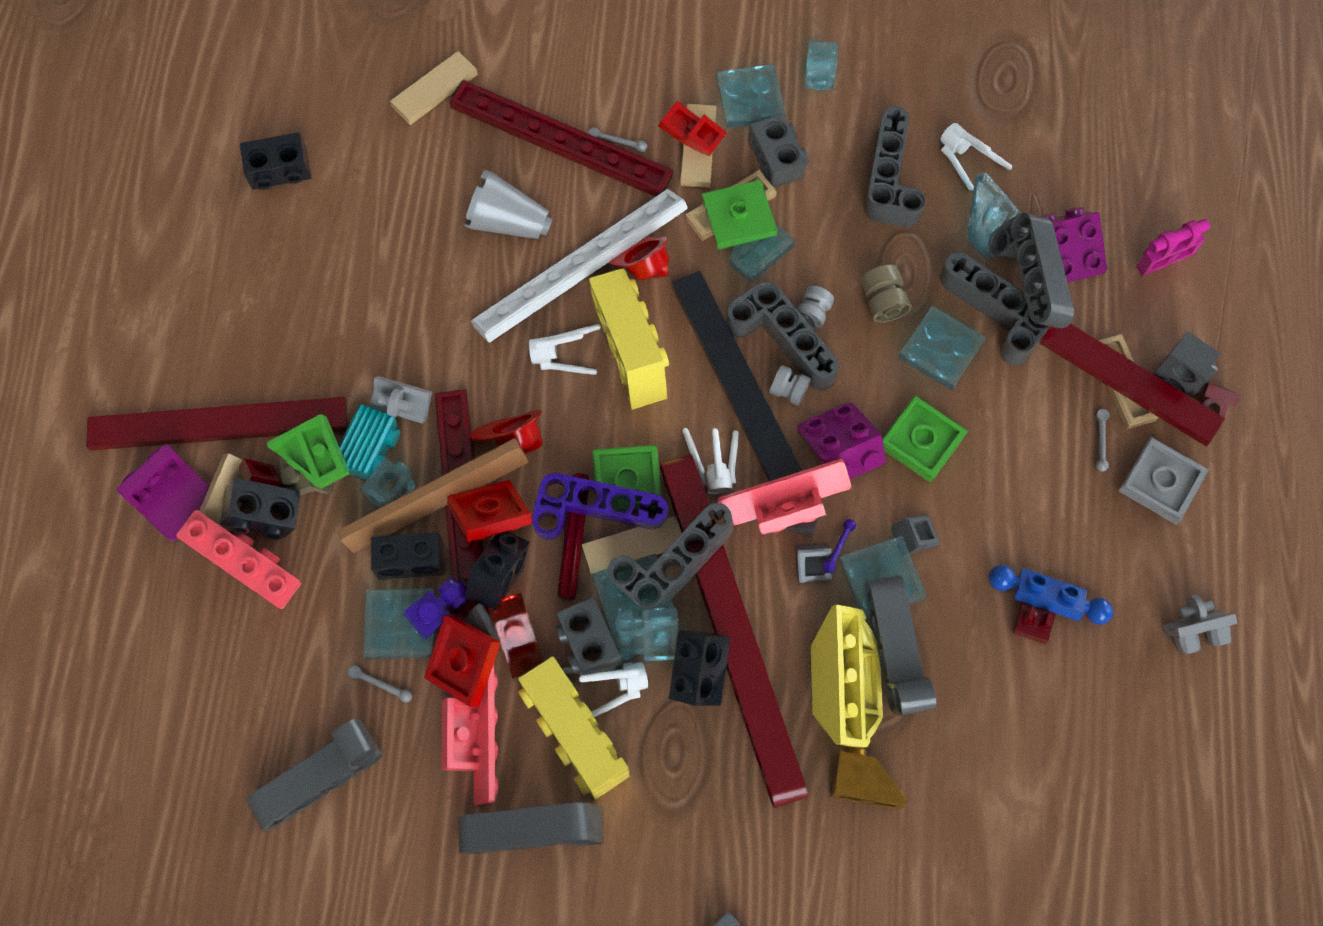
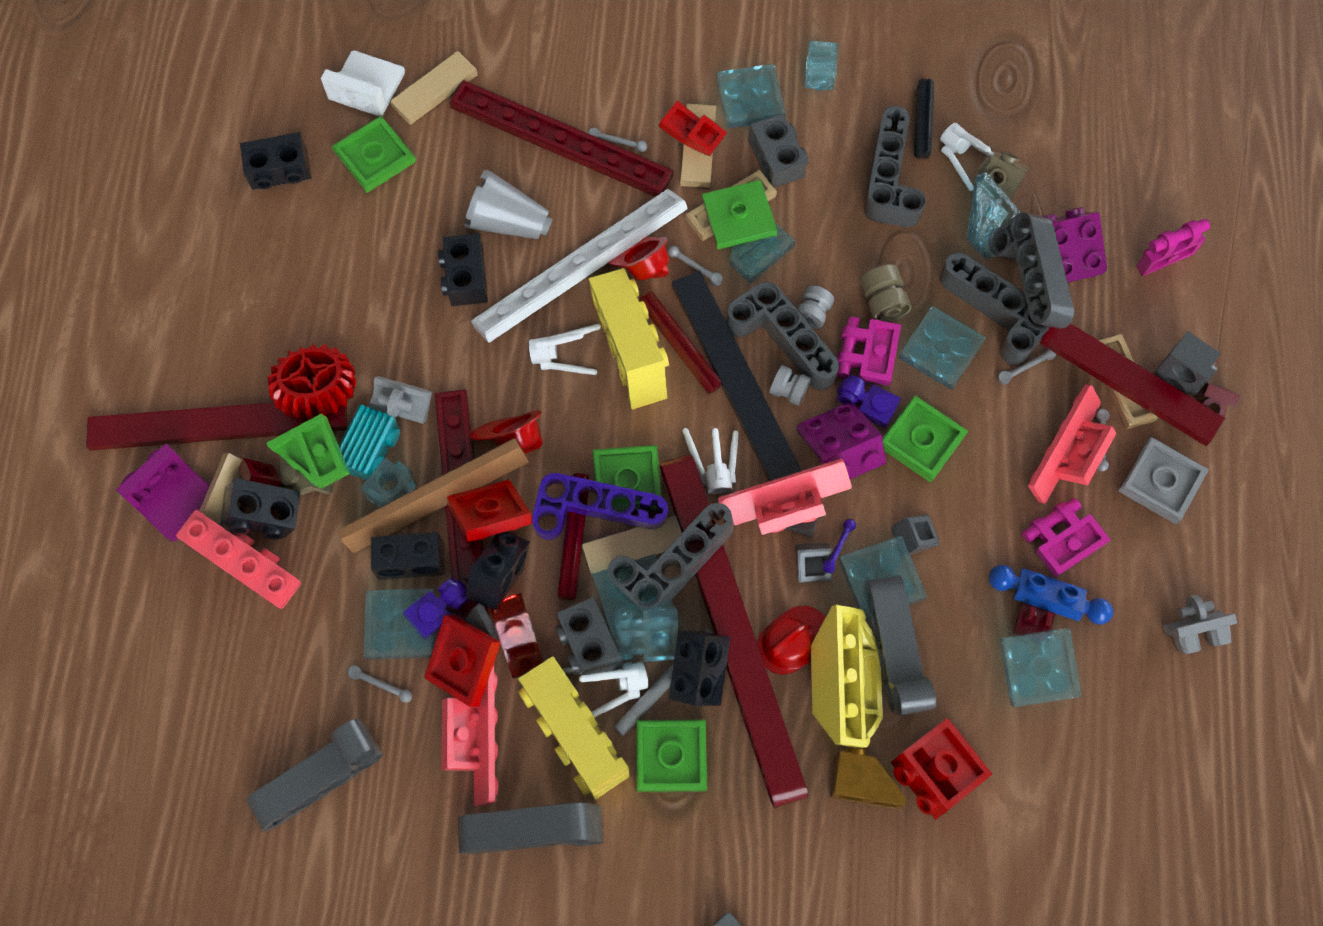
(291, 384): none -> red gear
(364, 83): none -> white bracket
(373, 154): none -> bright green plate
(465, 269): none -> black brick
(645, 702): none -> light grey bar
(671, 756): none -> bright green plate
(681, 343): none -> dark red axle
(715, 278): none -> light grey hinge
(788, 639): none -> red piece
(876, 405): none -> dark purple plate
(879, 350): none -> dark pink plate
(924, 118): none -> black axle
(940, 769): none -> red plate
(1005, 376): none -> light grey hinge
(1010, 167): none -> dark tan brick
(1040, 667): none -> clear light blue plate
(1071, 545): none -> dark pink plate
(1075, 449): none -> coral bracket

